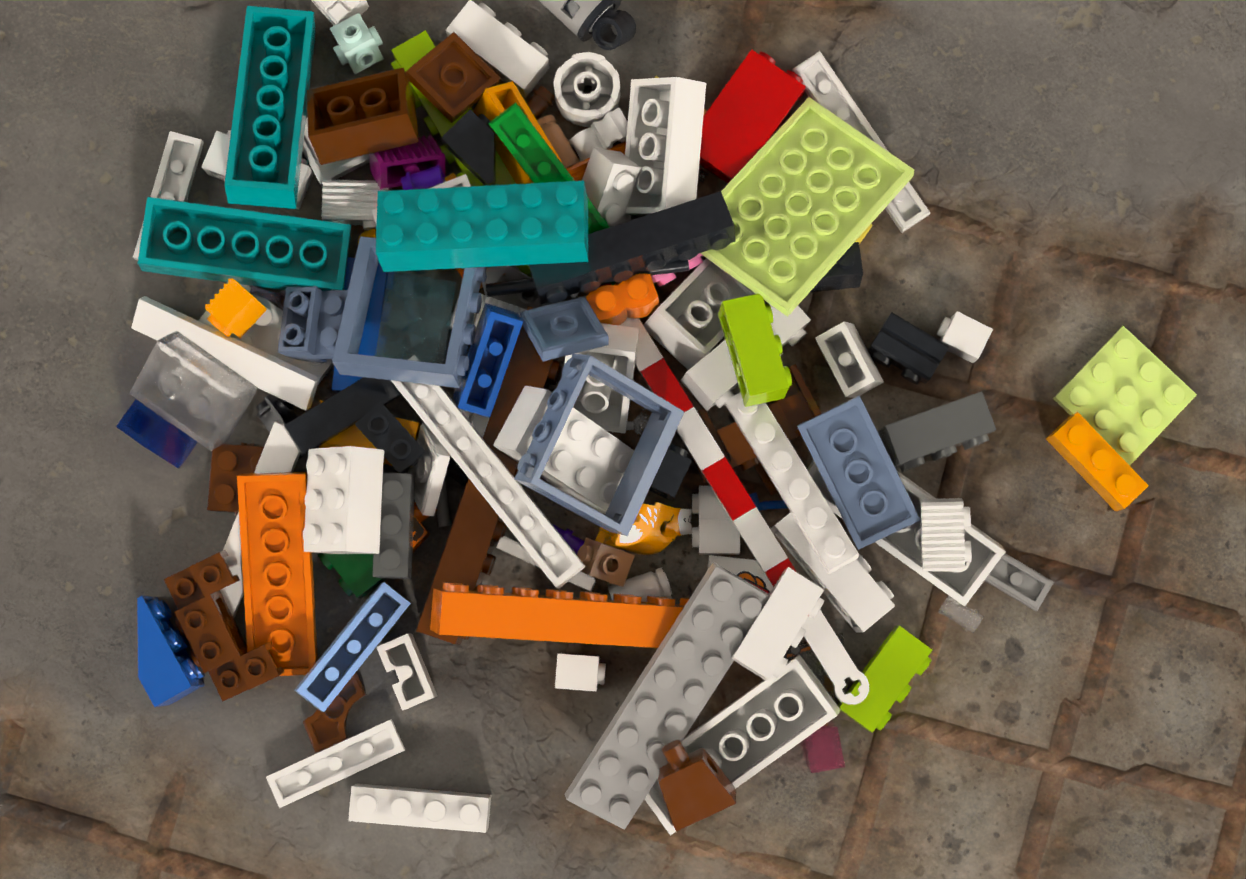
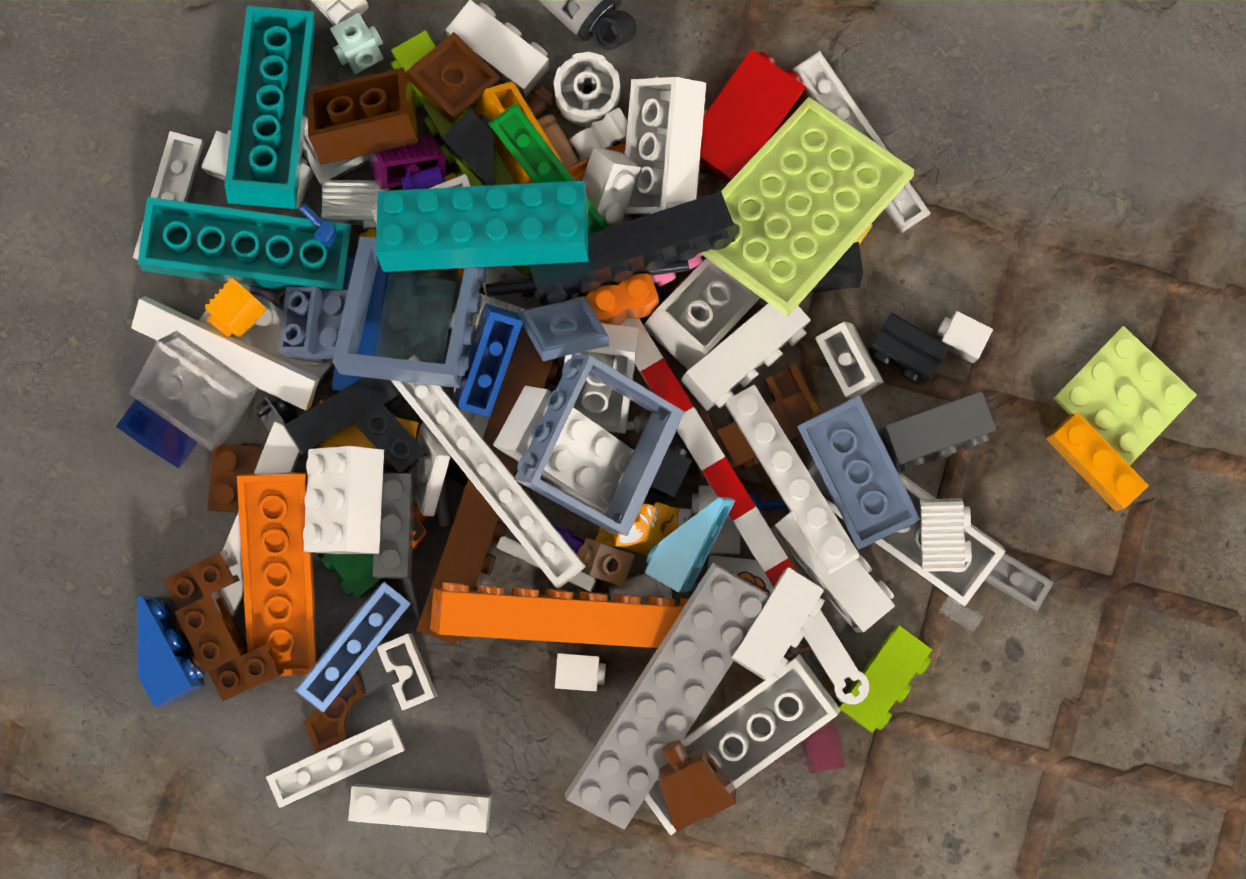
(325, 233): none -> blue hand
(683, 552): none -> medium azure slope
(754, 349): lime brick -> none

